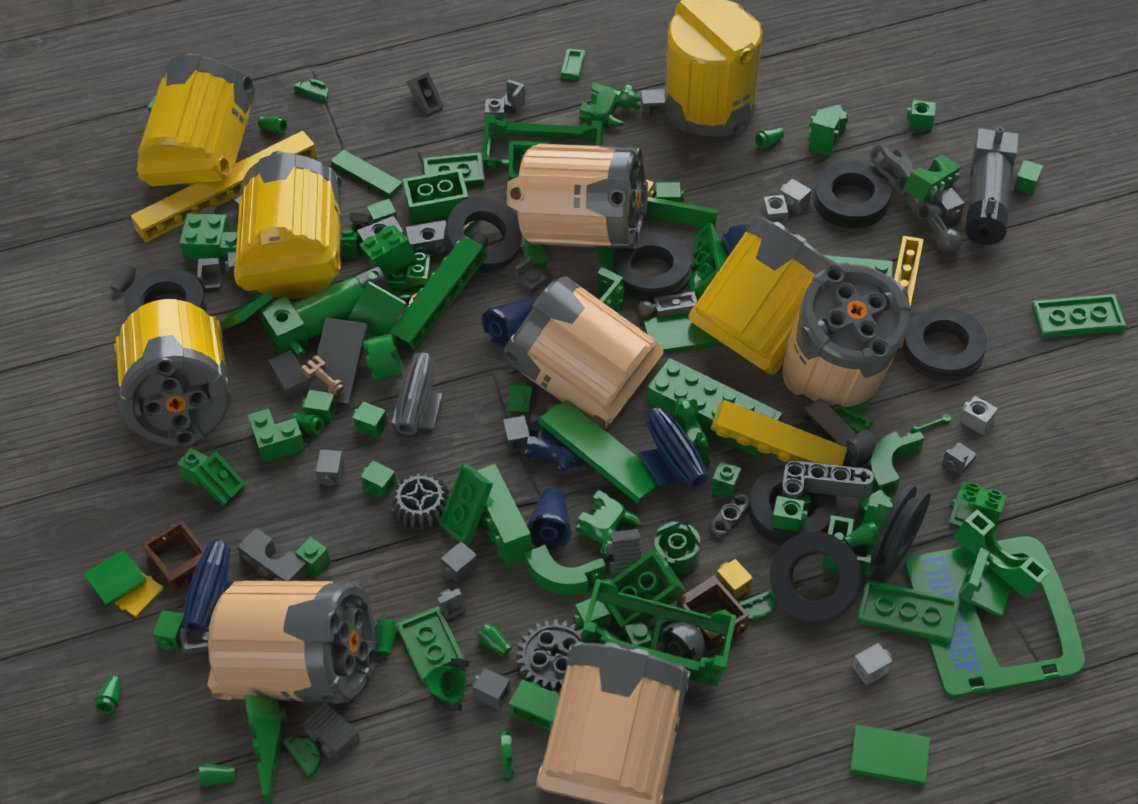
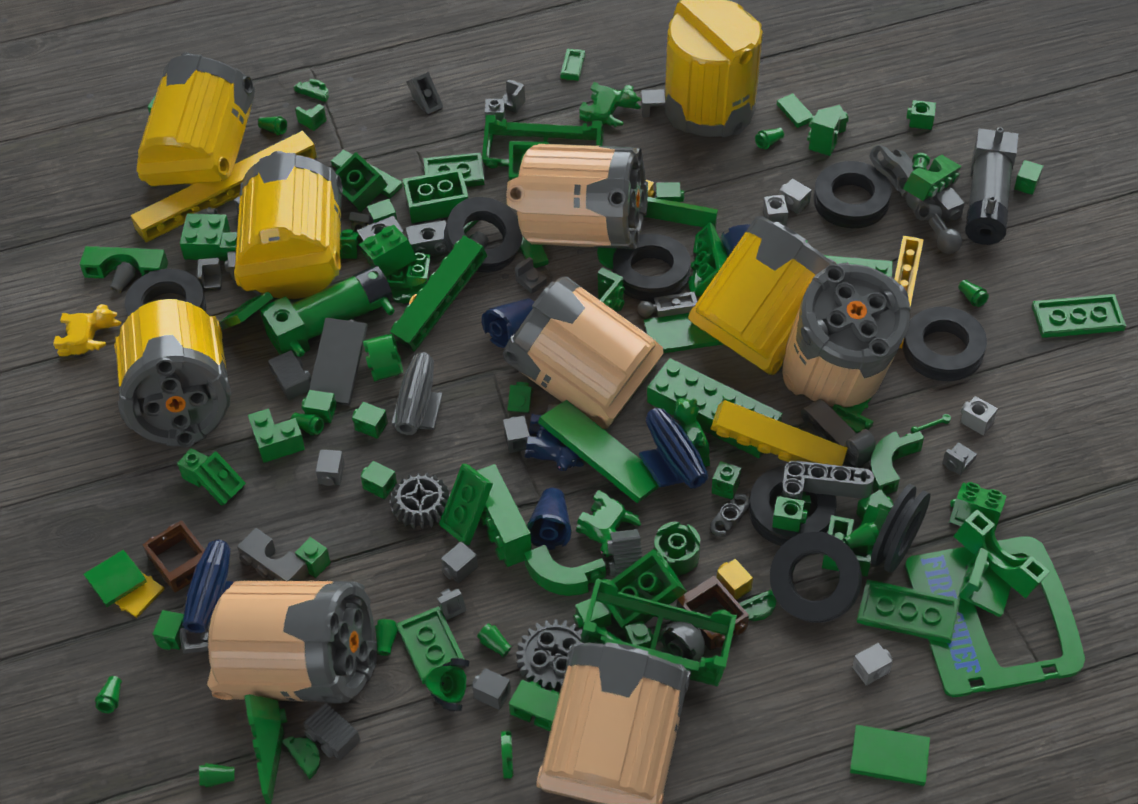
(81, 330): none -> yellow animal
(100, 261): none -> green arch
(311, 118): none -> green panel
(316, 368): medium nougat hinge -> none
(360, 181): none -> green brick
(377, 309): green slope -> none
(794, 110): none -> tile
(924, 163): none -> green bush
(975, 294): none -> green cone

